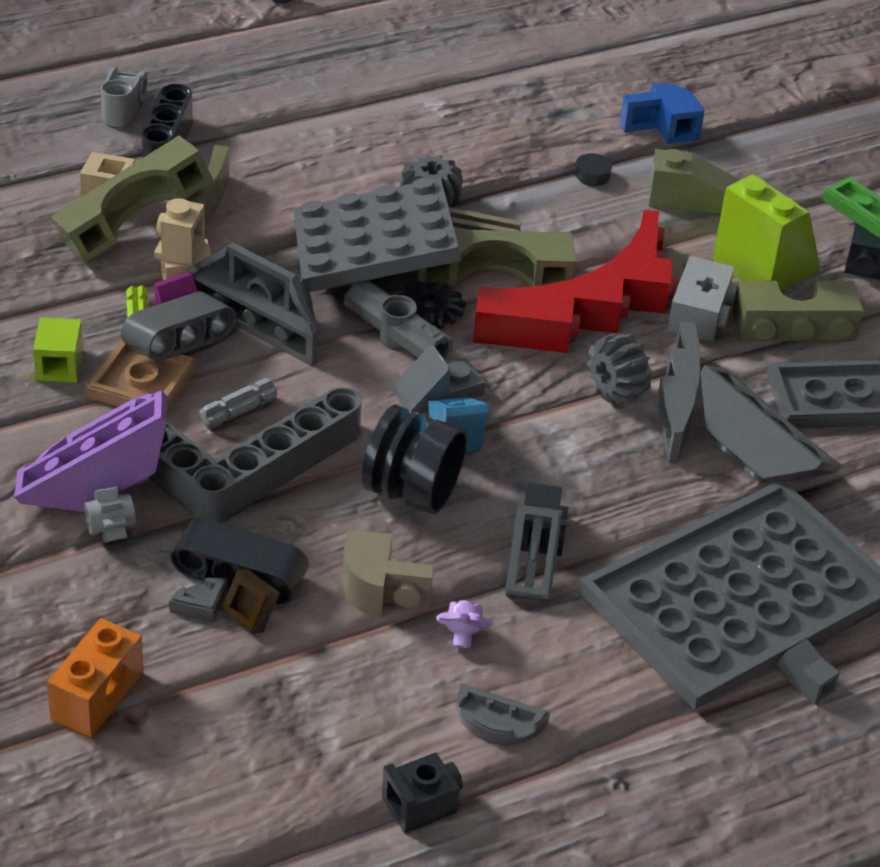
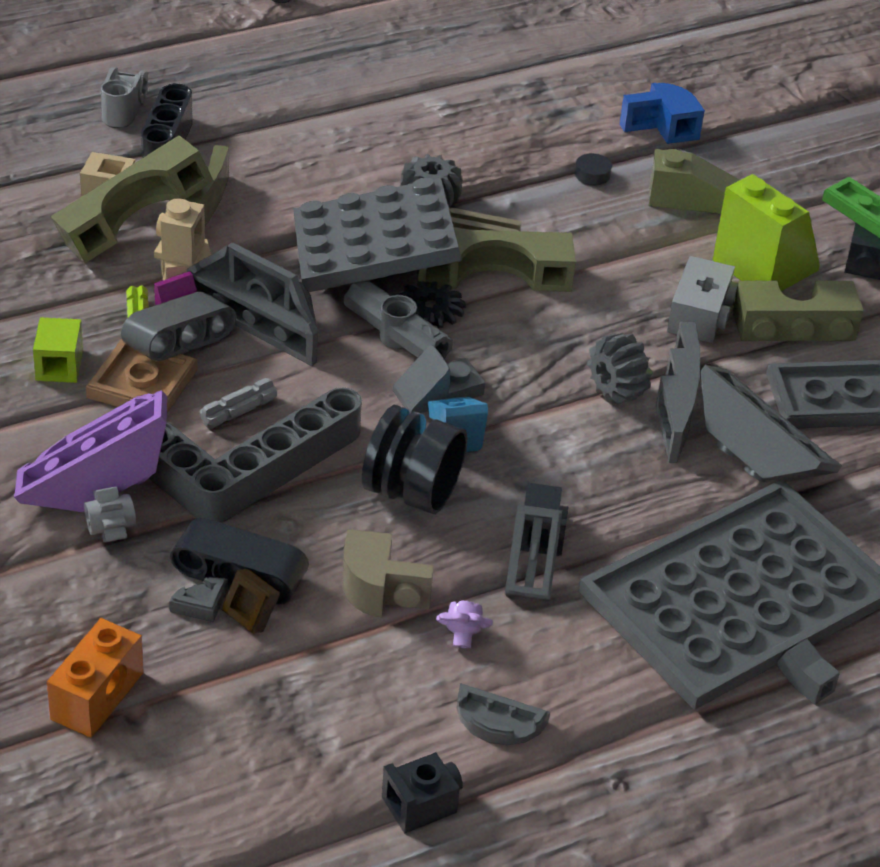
(594, 301): red arch -> none

